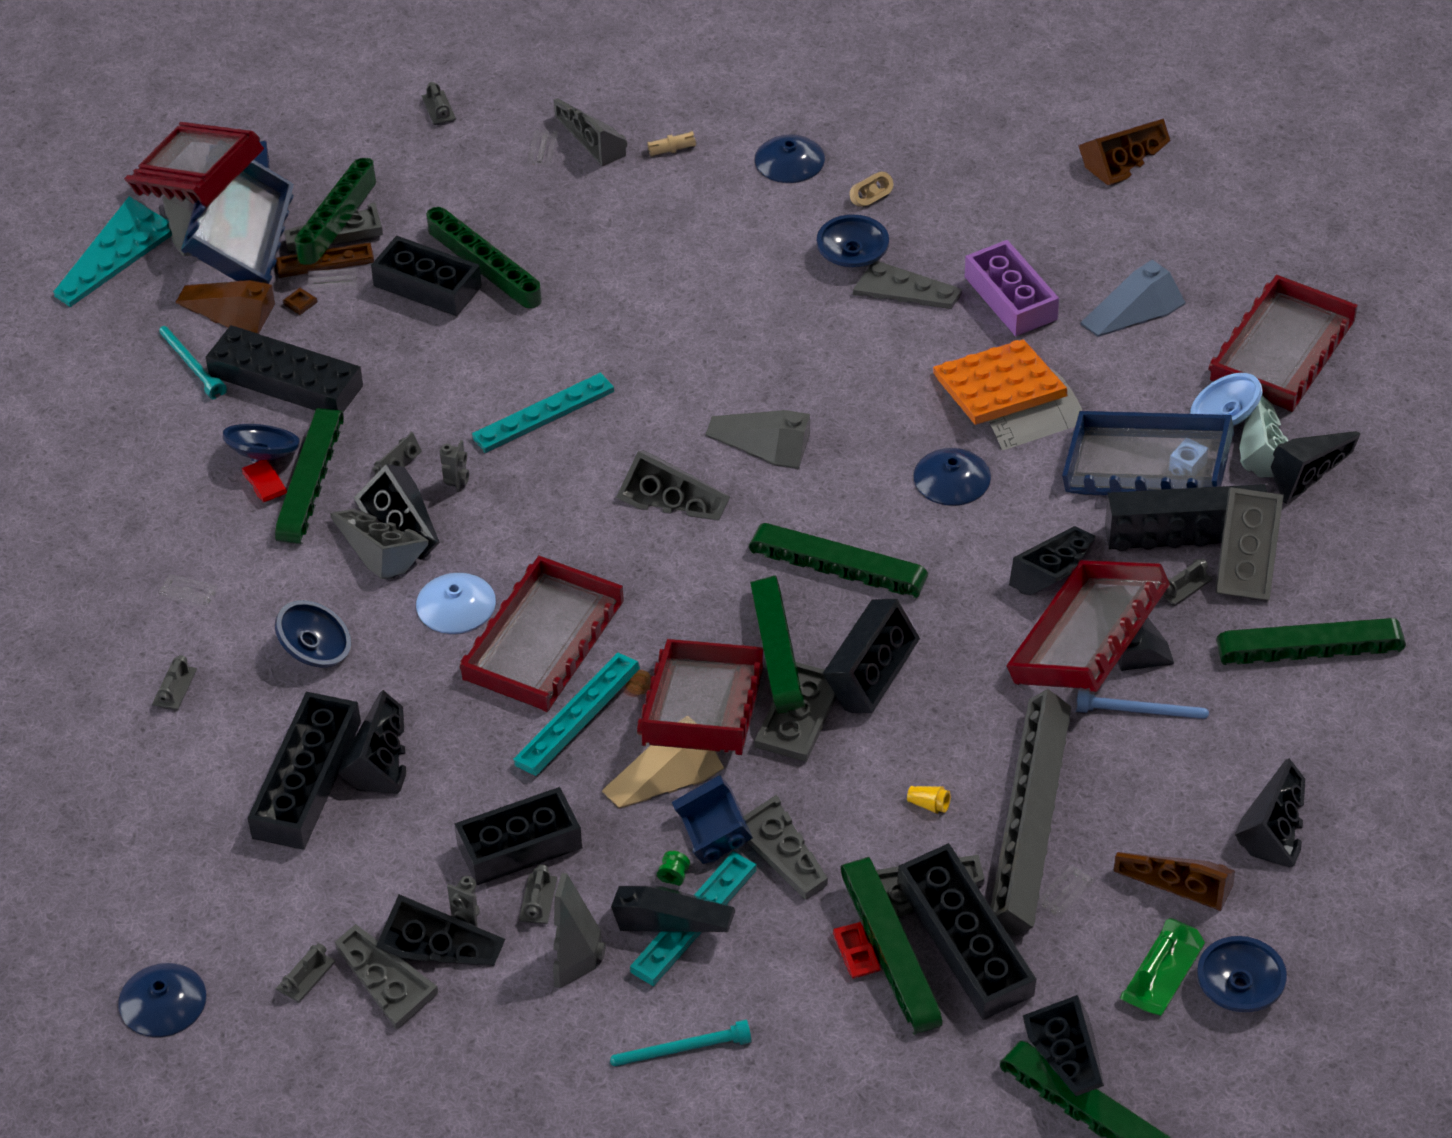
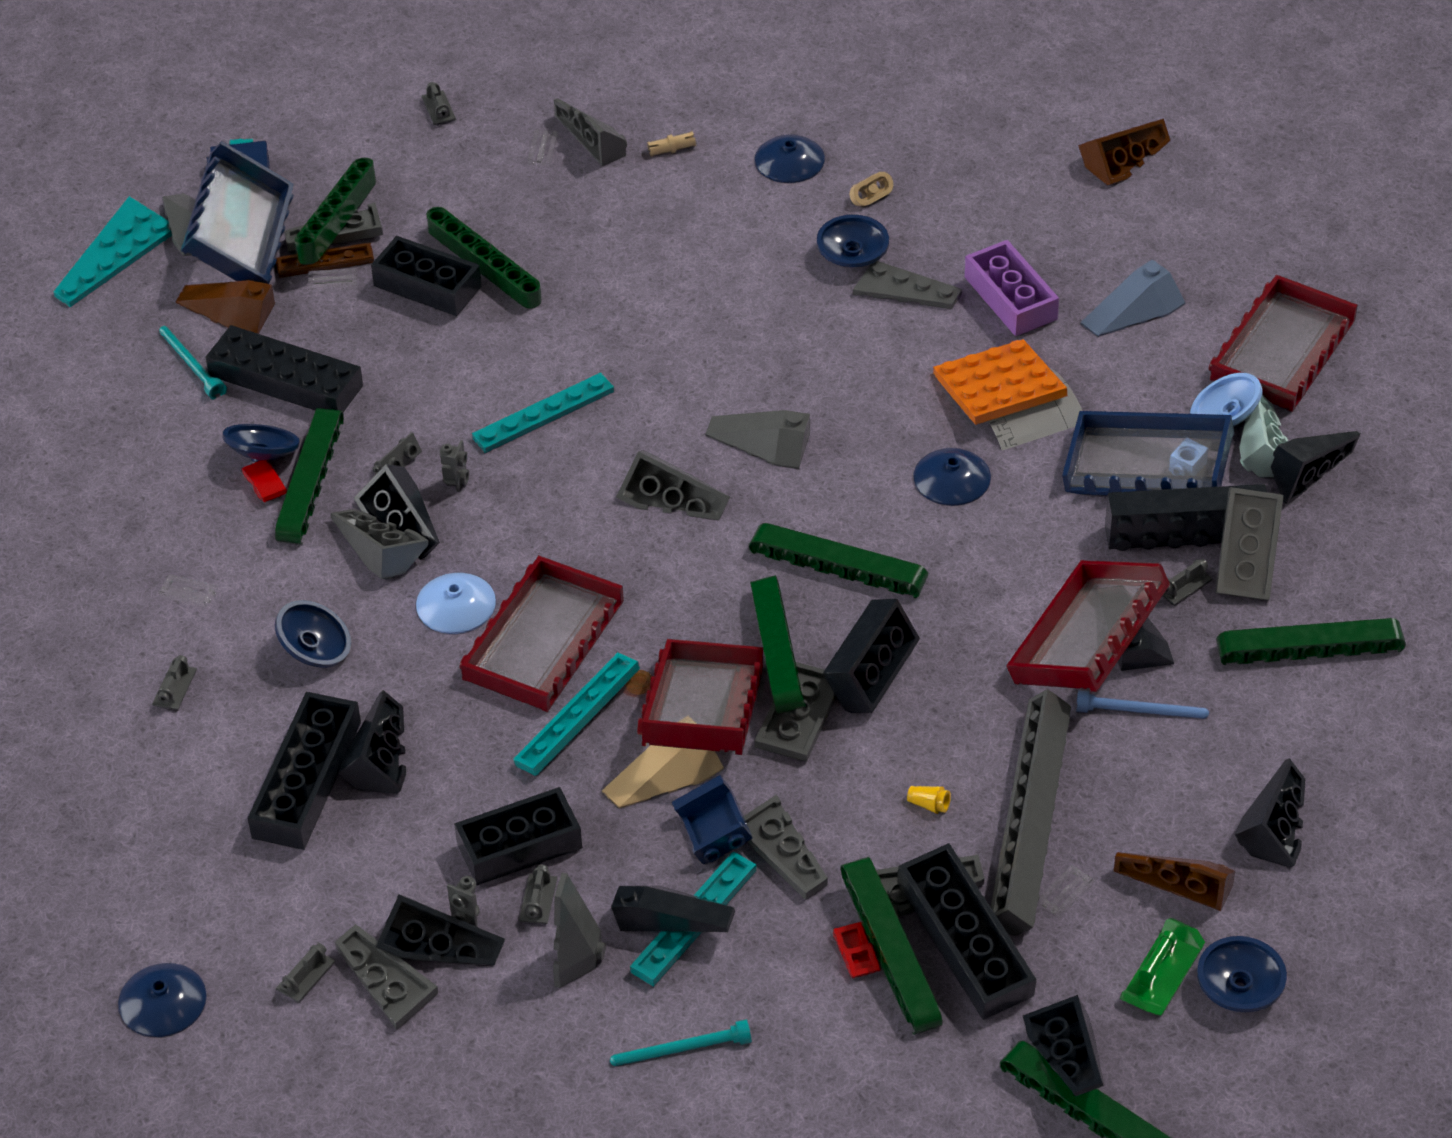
(195, 161): dark red window -> none
(300, 301): reddish brown tile -> none
(673, 868): green wheel -> none
(1049, 560): black wedge -> none

